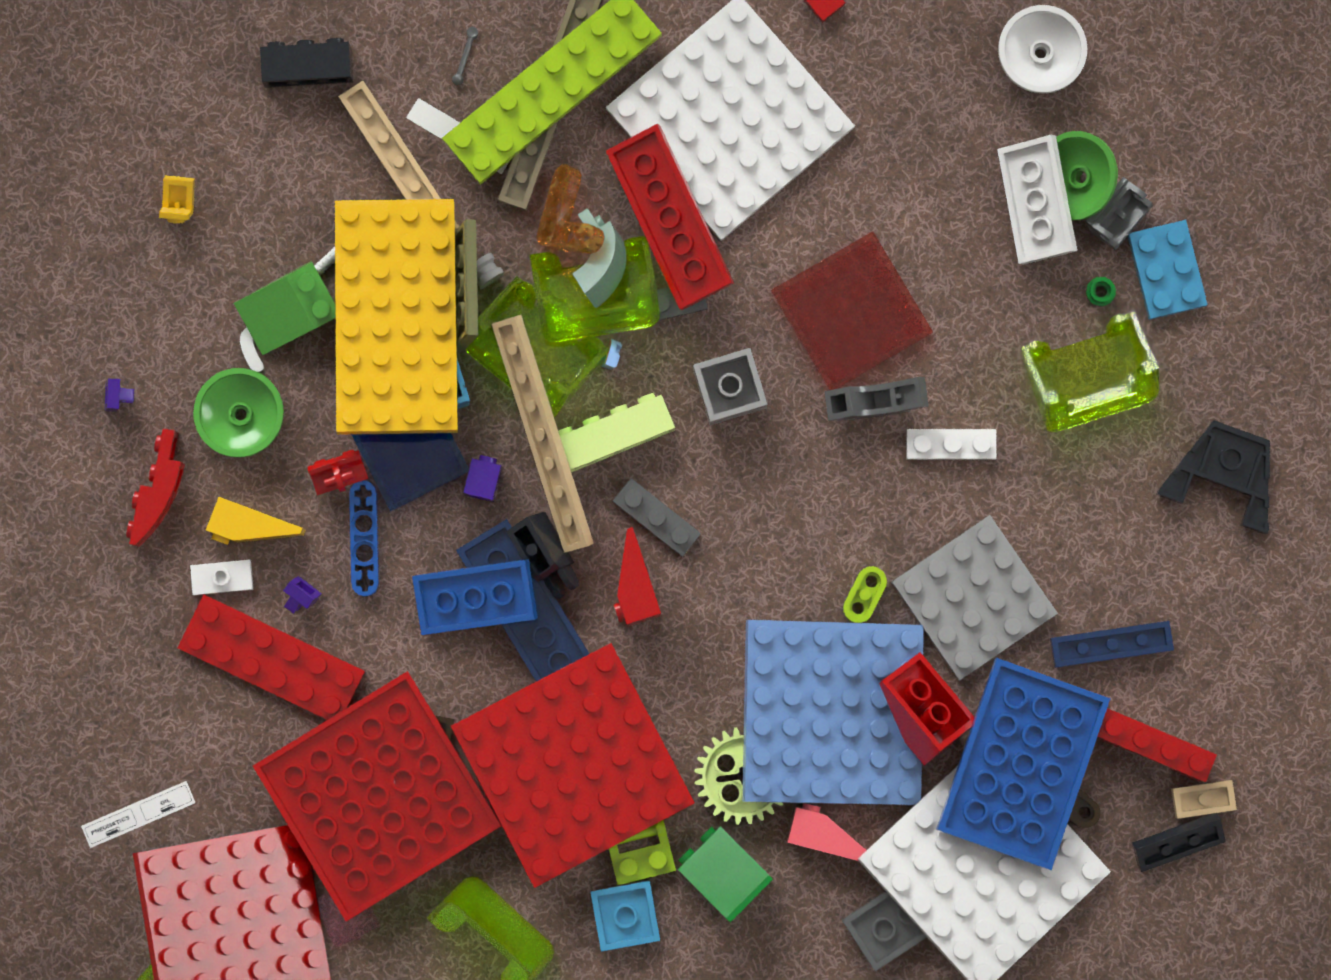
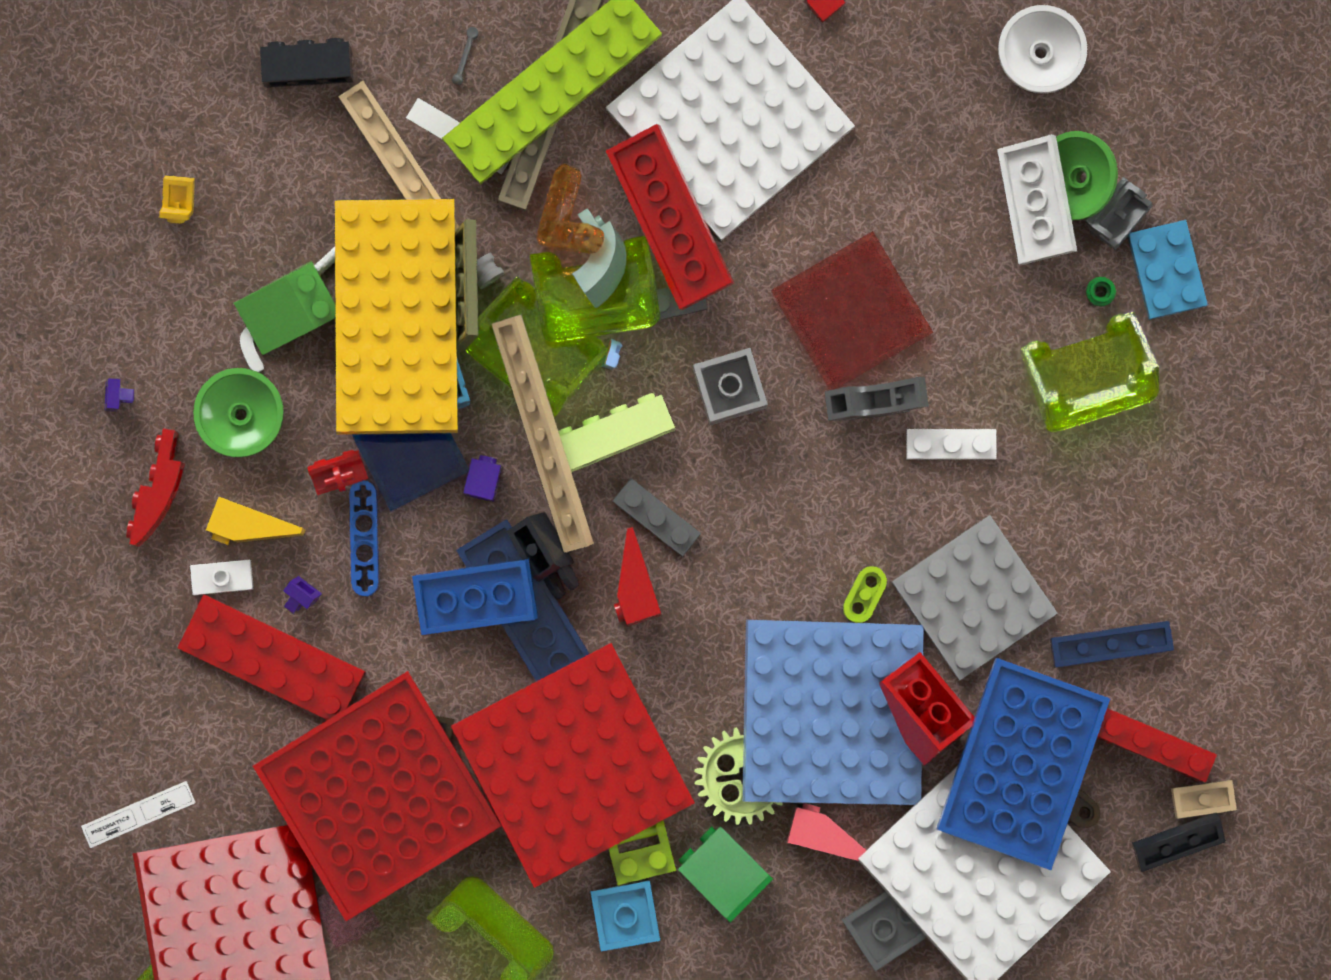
(1230, 460): black wing -> none

